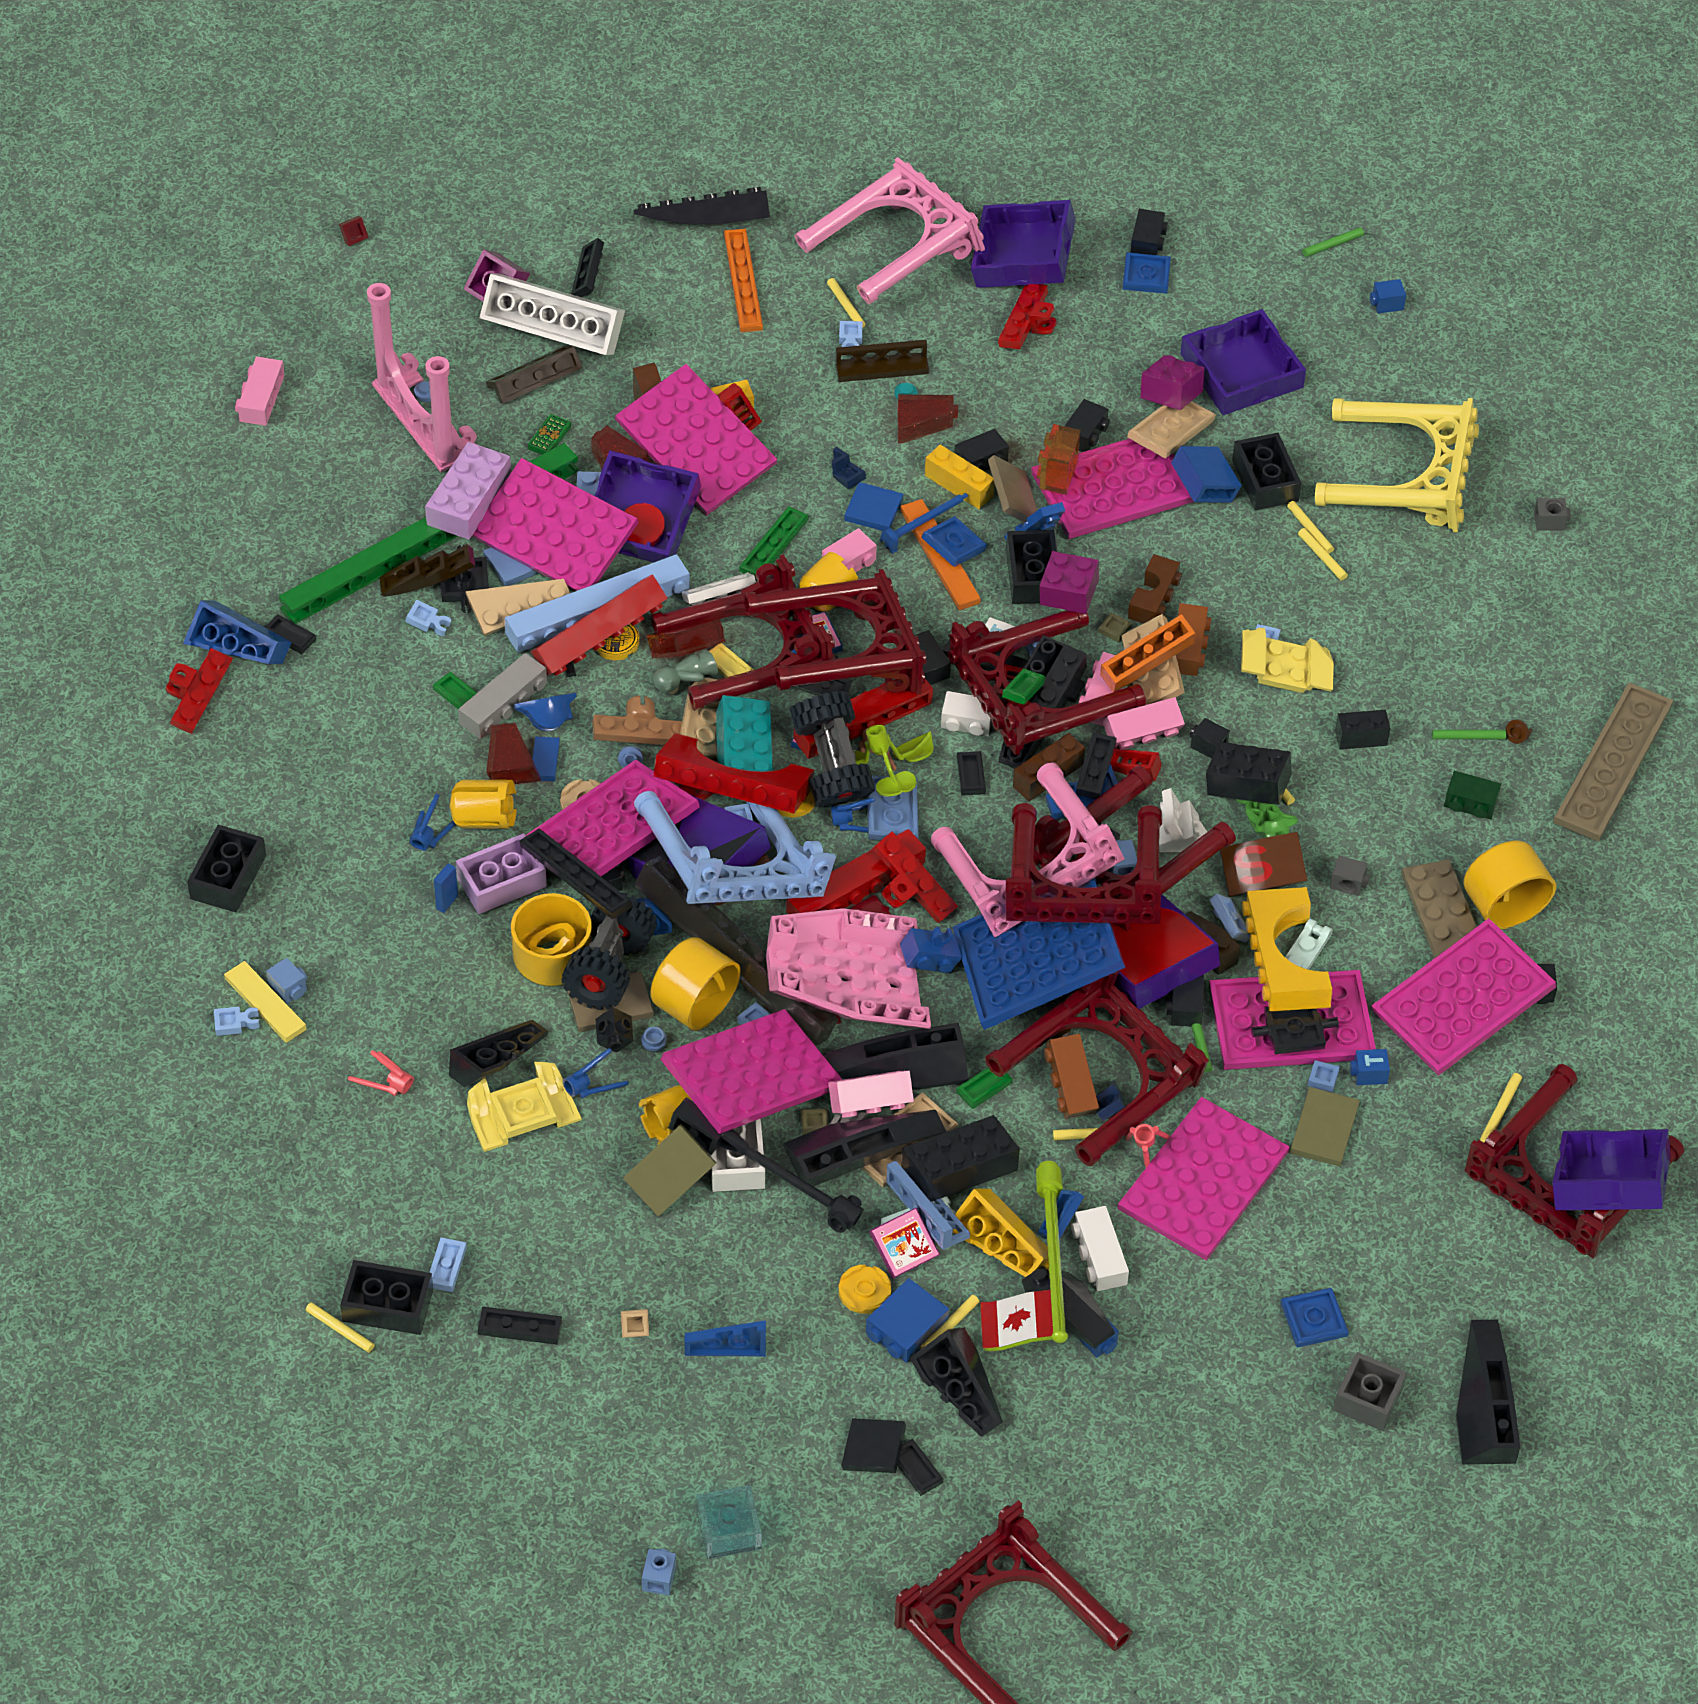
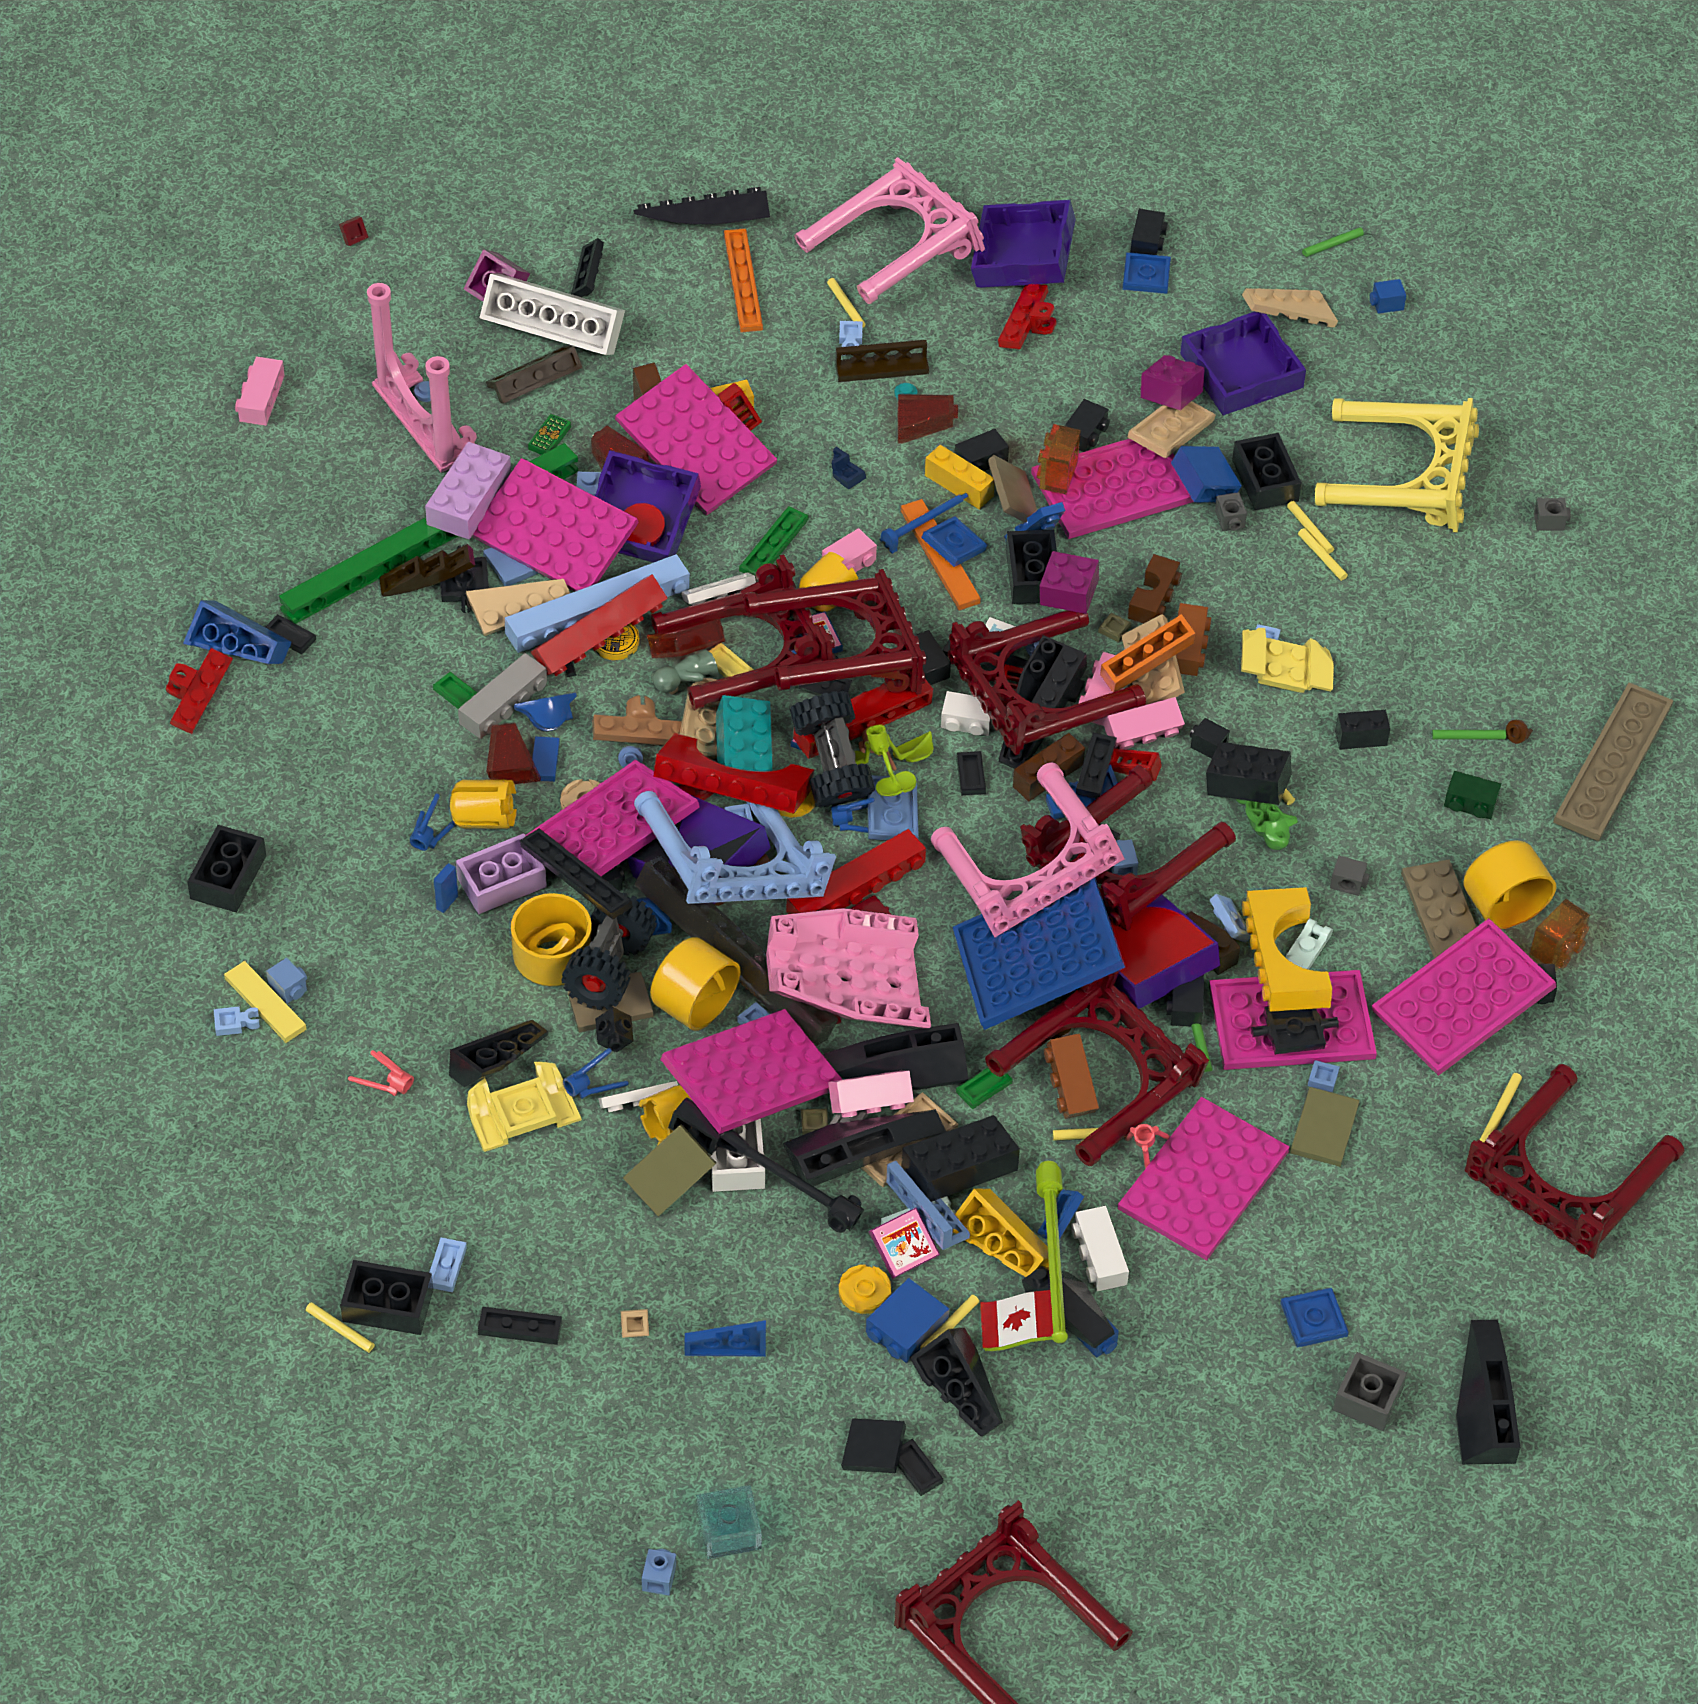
(426, 617): light blue plate -> none
(615, 1102): none -> white plate
(654, 1039): medium blue plate -> none
(873, 507): blue tile -> none
(912, 880): red plate -> none
(931, 950): blue brick -> none
(1023, 686): green tile -> none
(1084, 903): dark red arch -> none
(1109, 1101): dark blue slope -> none
(1179, 824): white piece -> none
(1230, 512): none -> dark grey brick
(1263, 864): reddish brown slope -> none
(1291, 303): none -> tan wing
(1370, 1067): blue brick -> none
(1560, 935): none -> clear orange brick
(1612, 1170): dark purple tile -> none

